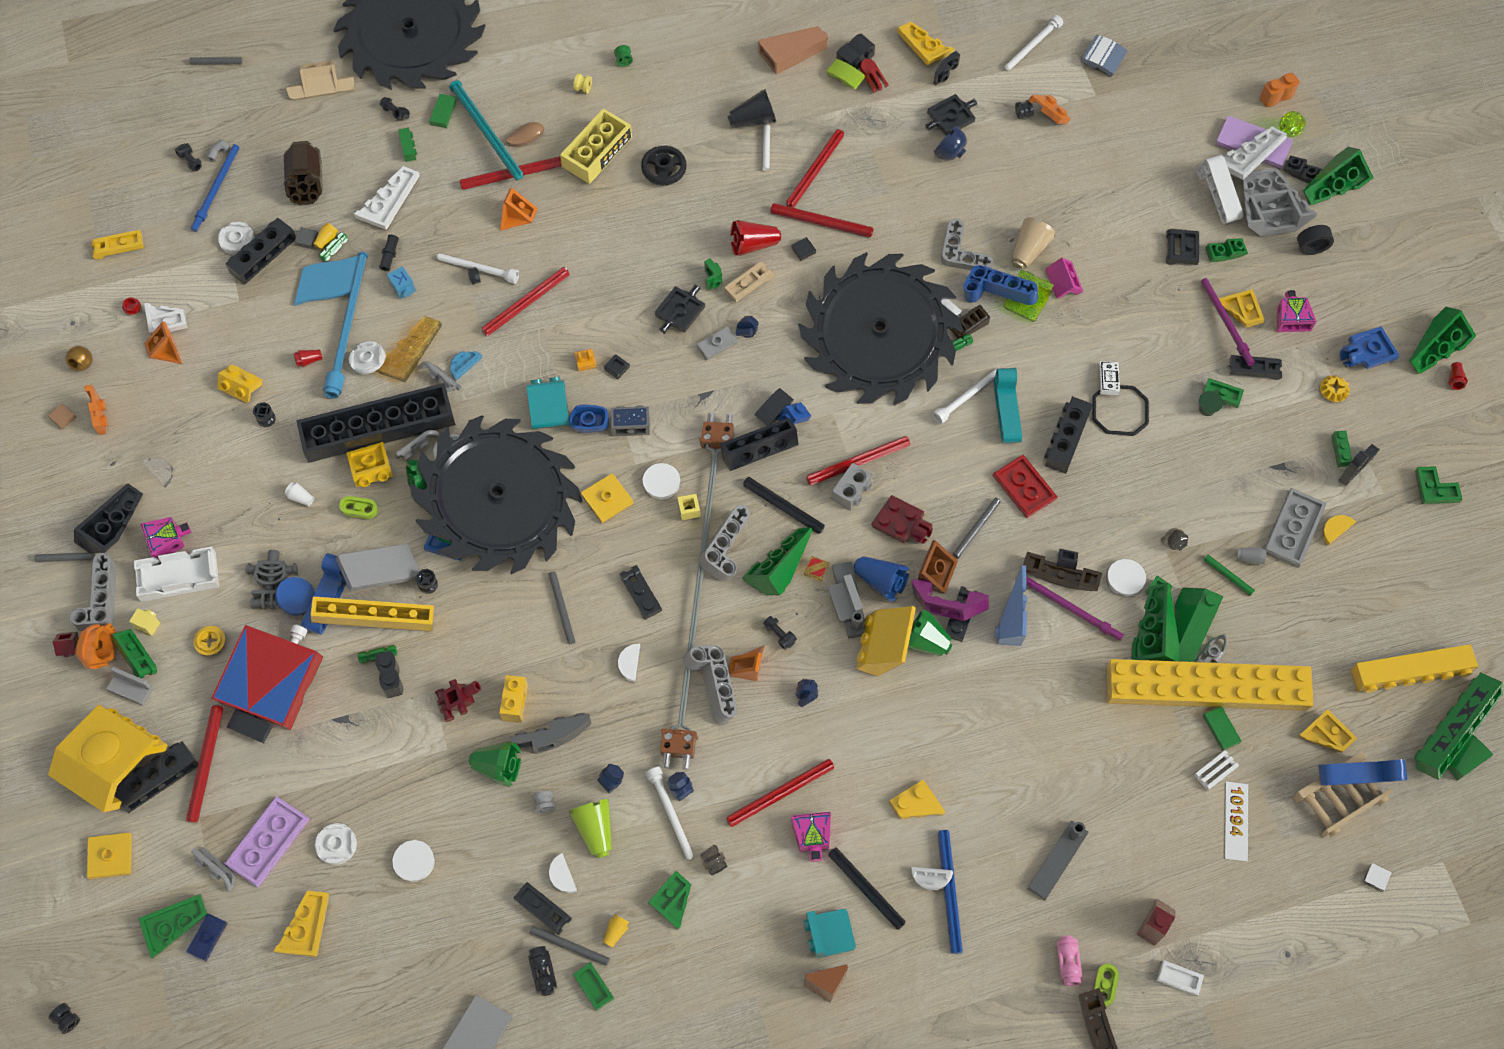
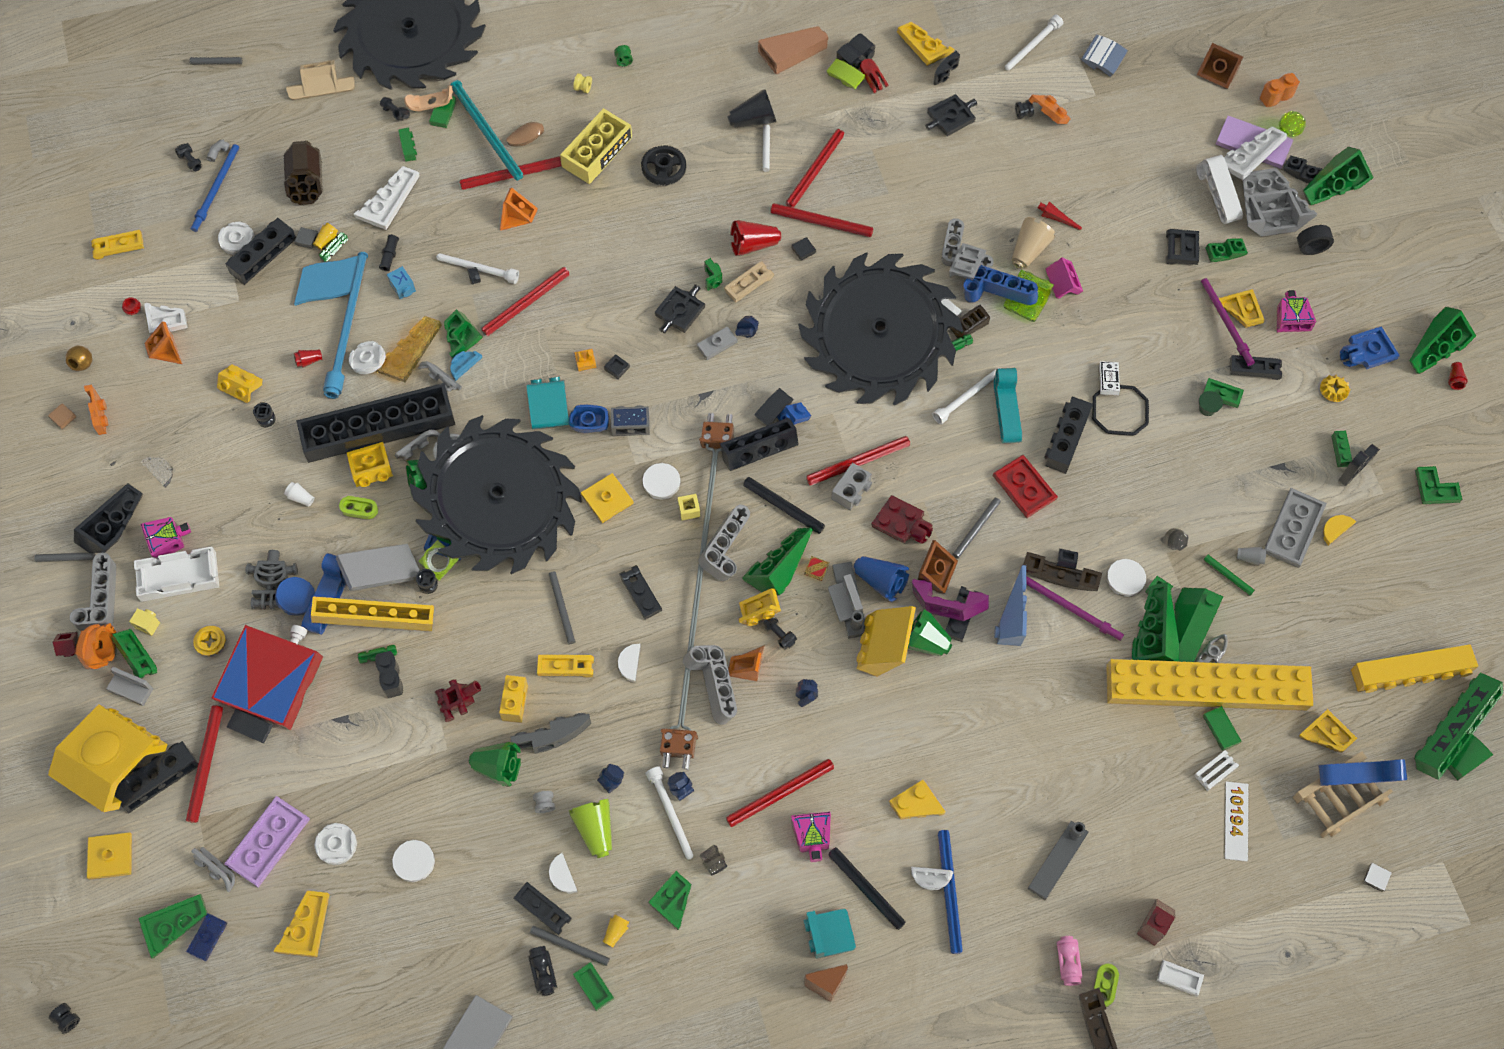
(420, 103): none -> light nougat piece
(426, 560): none -> lime piece
(460, 333): none -> green slope
(565, 665): none -> yellow plate
(759, 607): none -> yellow bracket
(952, 145): dark blue cylinder -> none
(964, 268): none -> light grey piece
(1054, 213): none -> red piece
(1220, 65): none -> dark orange slope

